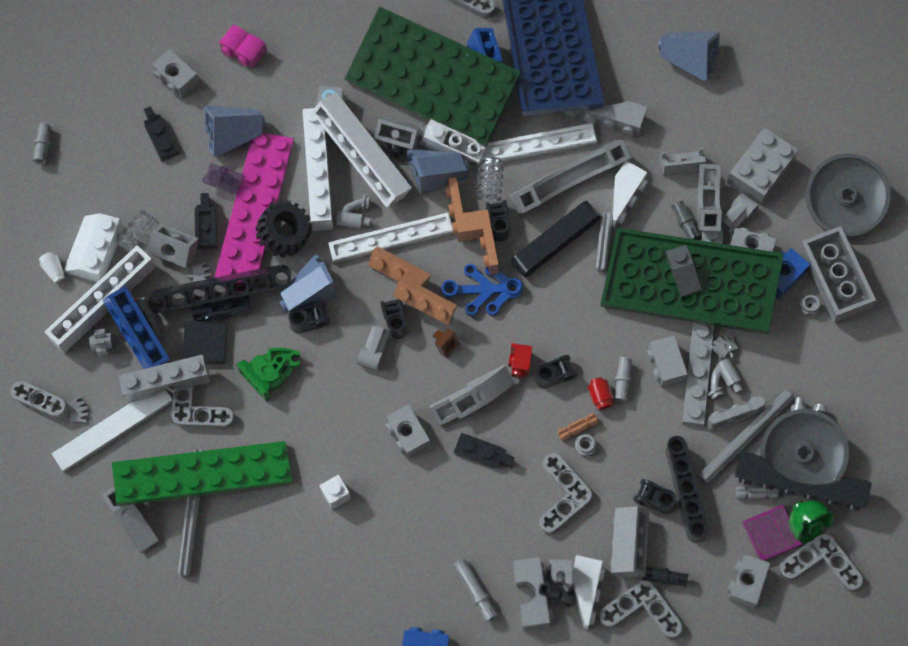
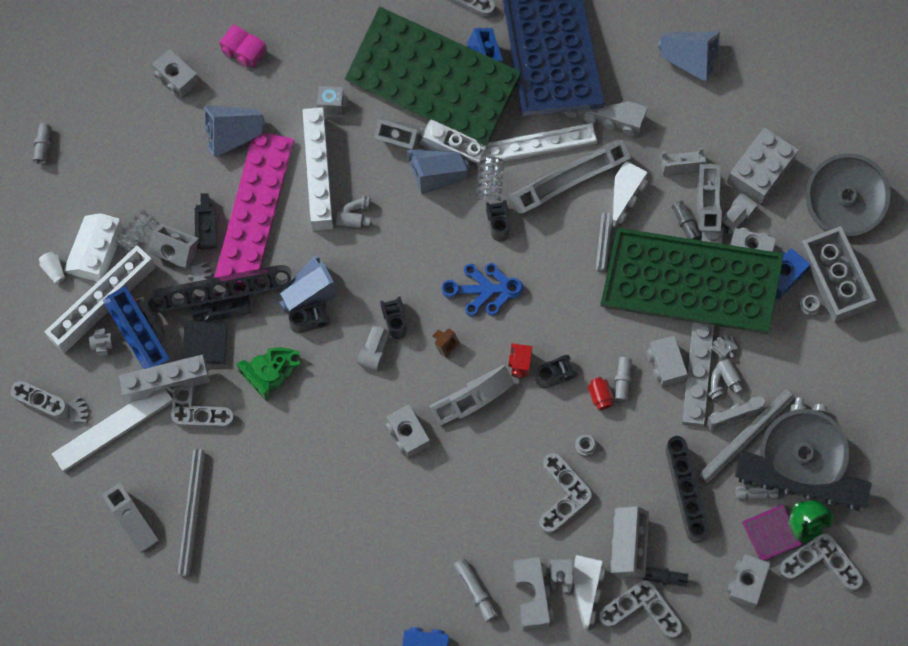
(160, 135): black hinge -> none
(201, 473): green plate -> none
(223, 178): clear purple hips -> none
(294, 218): black tyre -> none
(335, 492): white brick -> none
(361, 150): white brick -> none
(391, 237): white tile -> none
(392, 148): black hinge -> none
(412, 285): nougat bracket -> none
(472, 226): nougat bracket -> none
(482, 452): black hinge -> none
(555, 239): black beam -> none
(557, 594): black pin -> none
(577, 427): nougat axle -> none
(654, 496): black piece -> none
(683, 271): dark grey slope -> none

